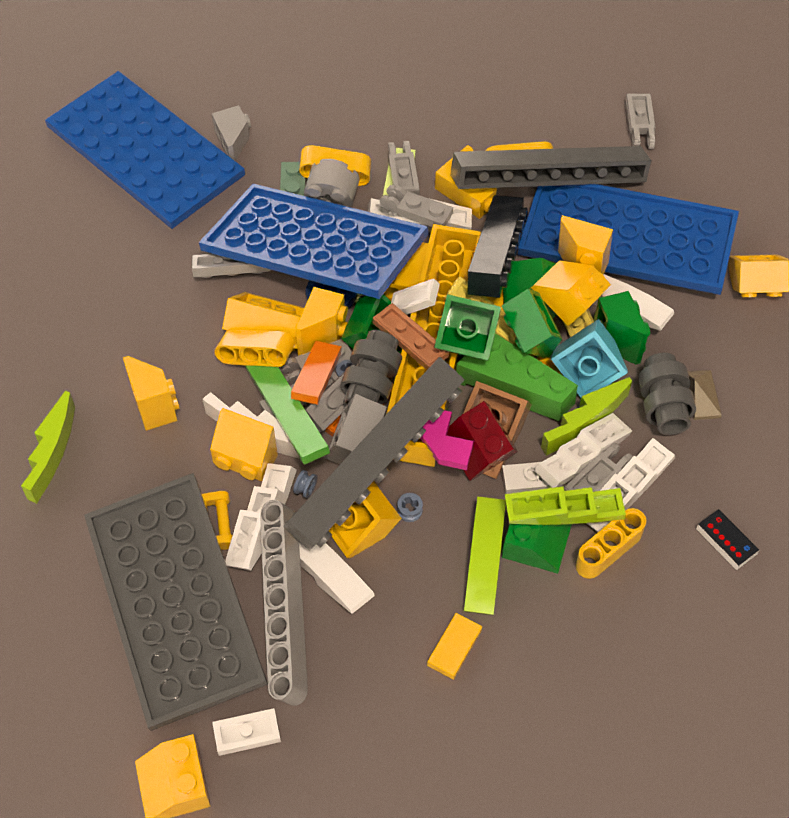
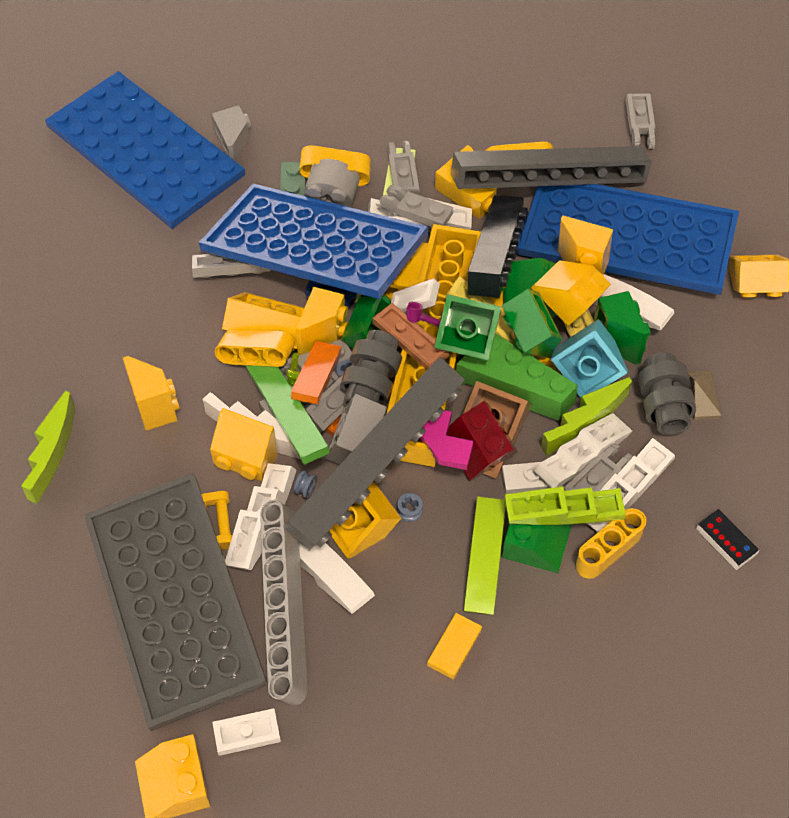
(292, 372): none -> clear neon green hand
(415, 314): none -> magenta hand

